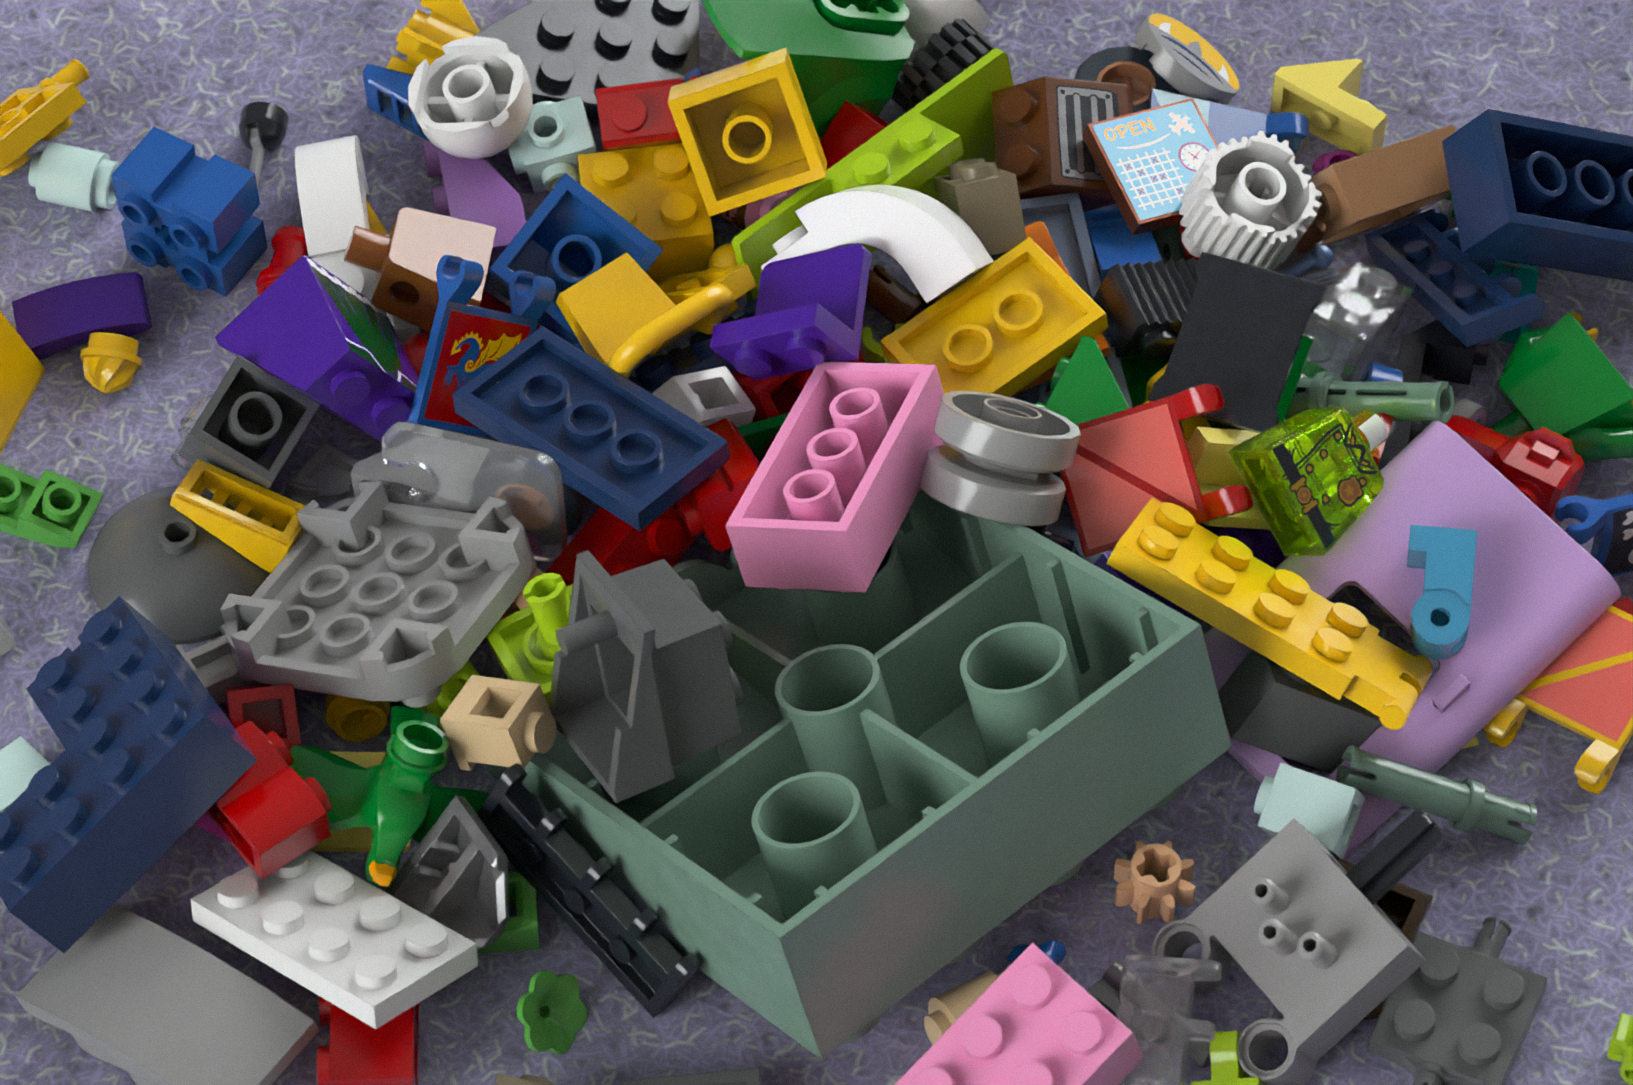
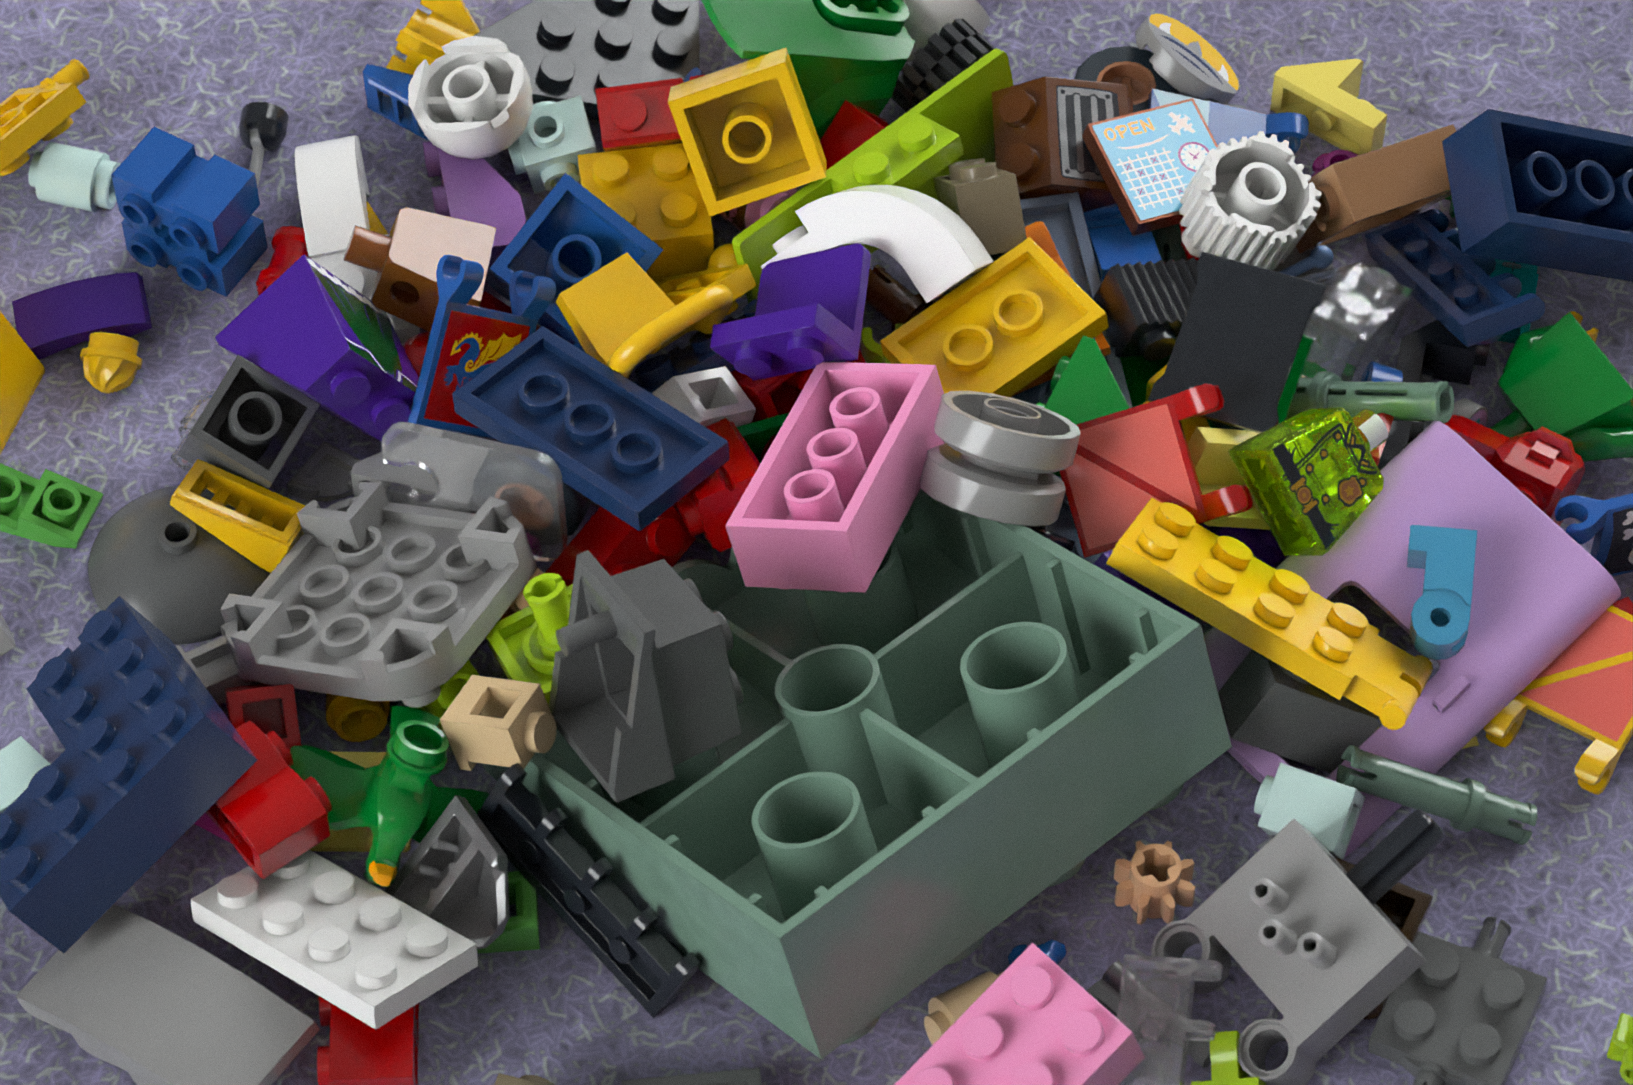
(552, 1012): bright green plant -> none

